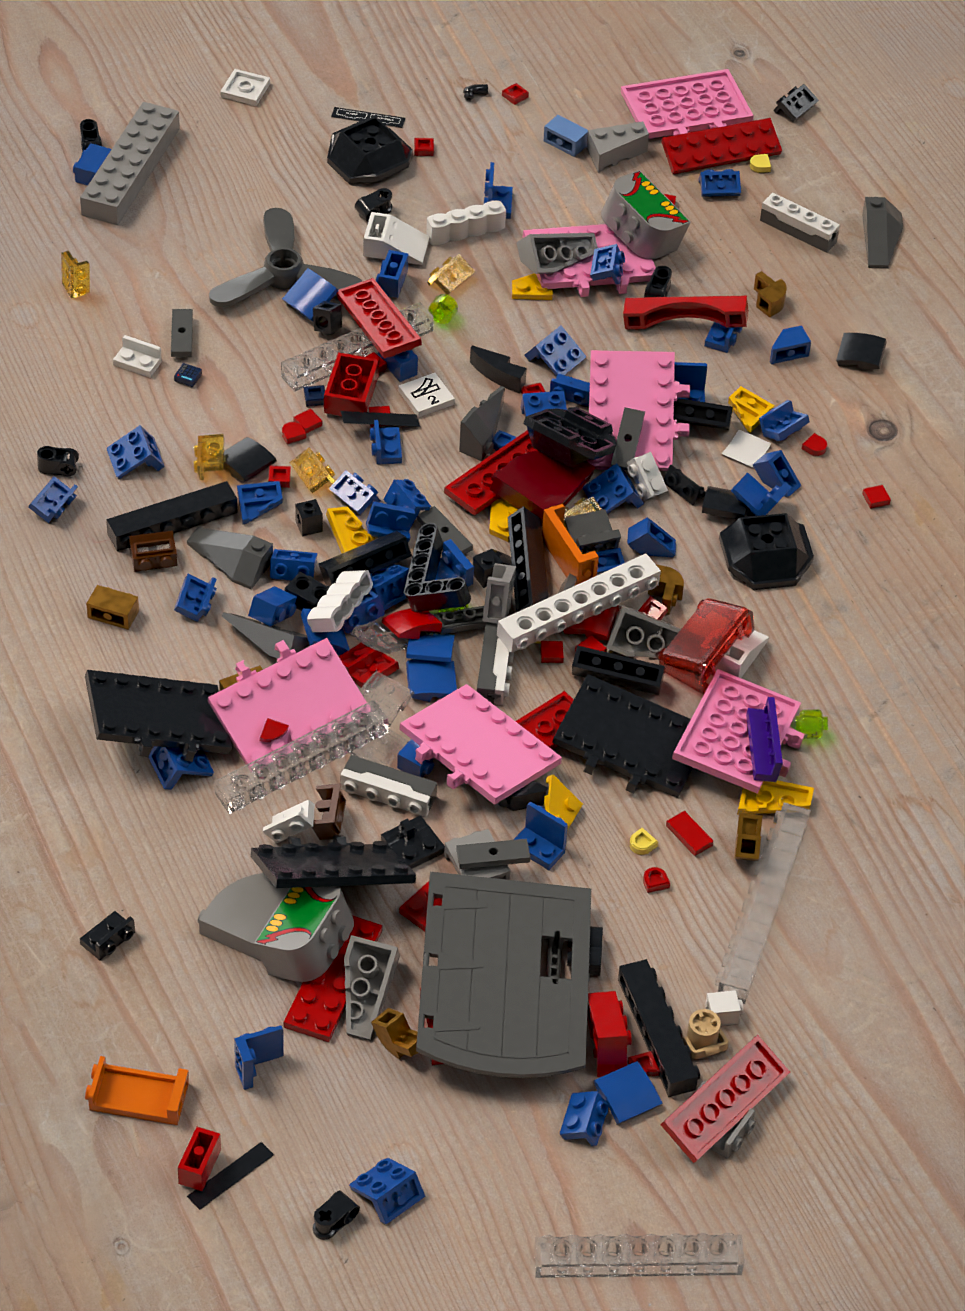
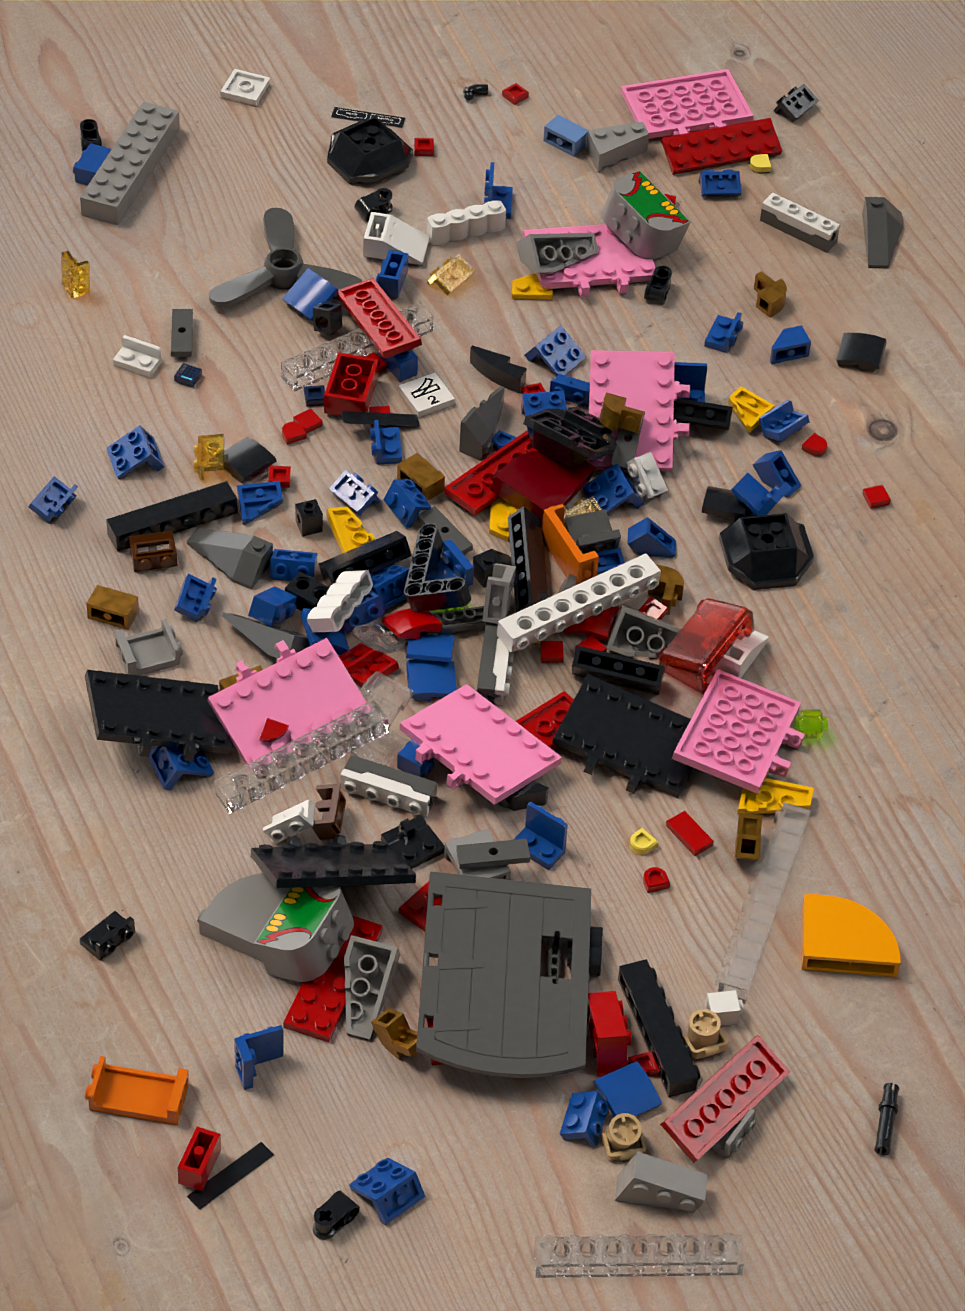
(55, 460): black piece -> none
(148, 650): none -> light grey panel
(311, 469): clear yellow bracket -> none
(389, 518): blue bracket -> none
(425, 477): none -> pearl gold brick
(443, 308): clear neon green head -> none
(561, 801): yellow wing -> none
(608, 263): blue bracket -> none
(617, 415): none -> pearl gold brick
(622, 1136): none -> tan piece
(647, 311): red arch -> none
(660, 1184): none -> light grey wedge
(683, 485): black hinge -> none
(746, 448): white sticker -> none
(764, 742): dark purple fence -> none
(846, 938): none -> light orange brick
(888, 1109): none -> black pin

